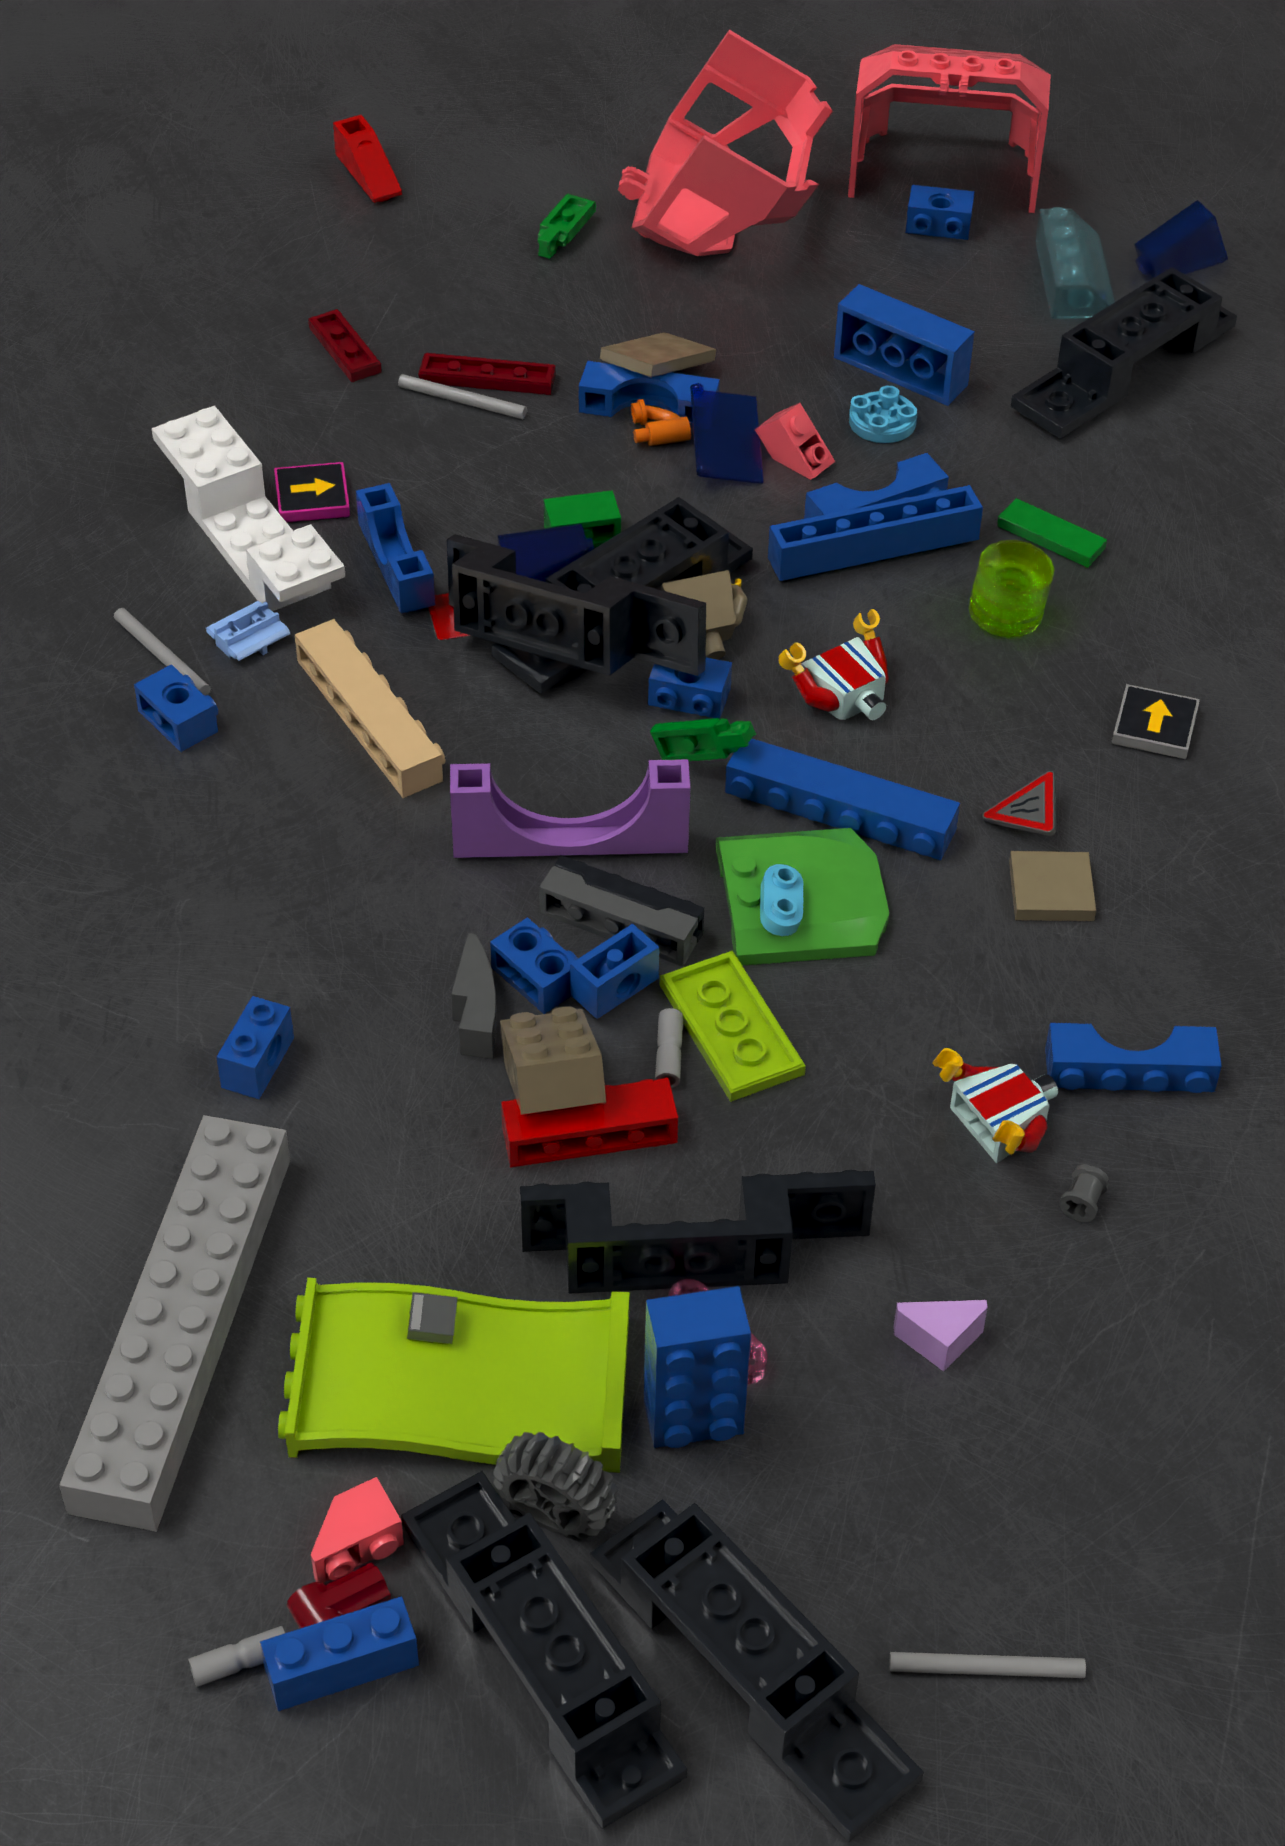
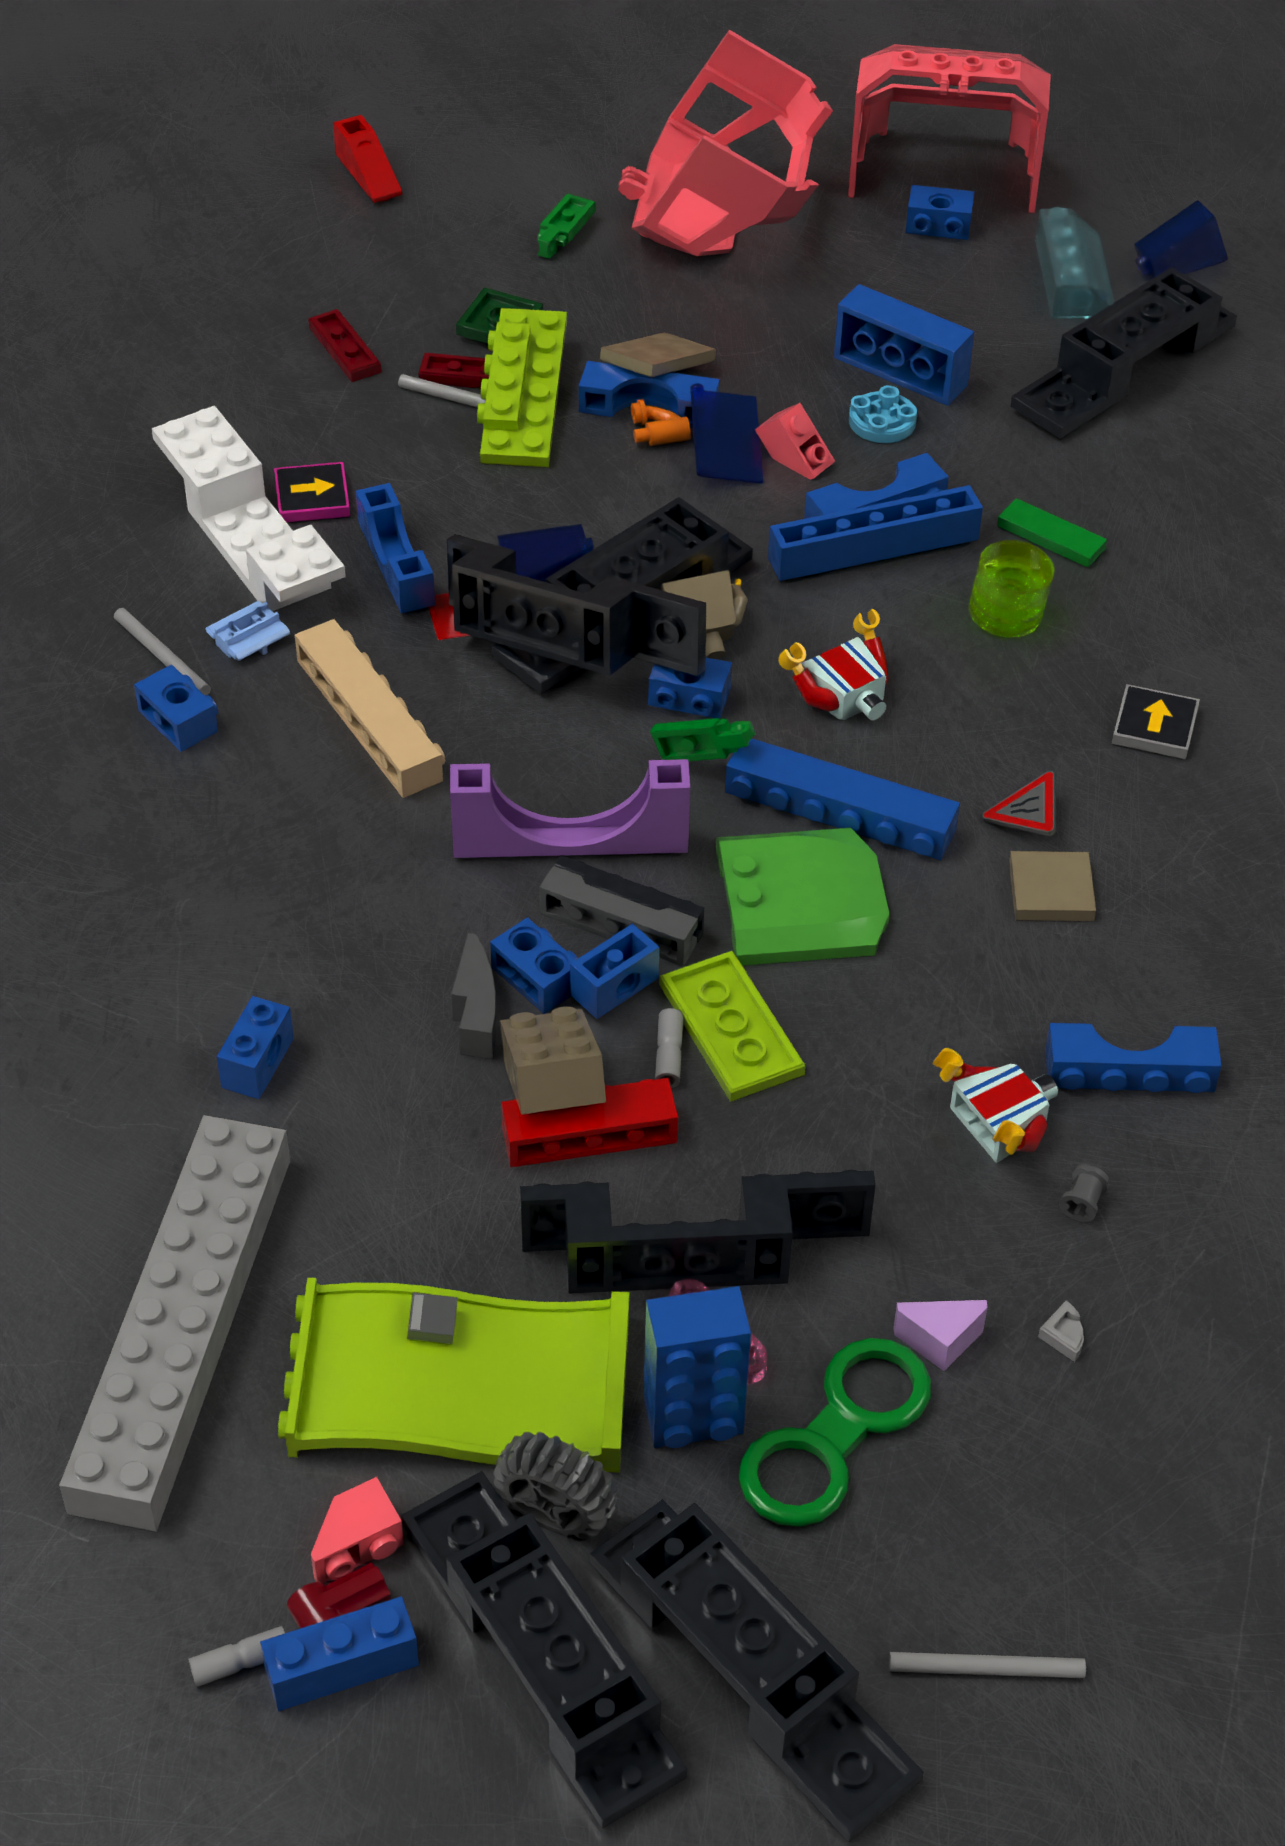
(485, 313): none -> dark green plate
(521, 387): none -> lime plate
(595, 511): green brick -> none
(781, 893): medium azure plate -> none
(834, 1432): none -> green bar
(1064, 1331): none -> light grey tile

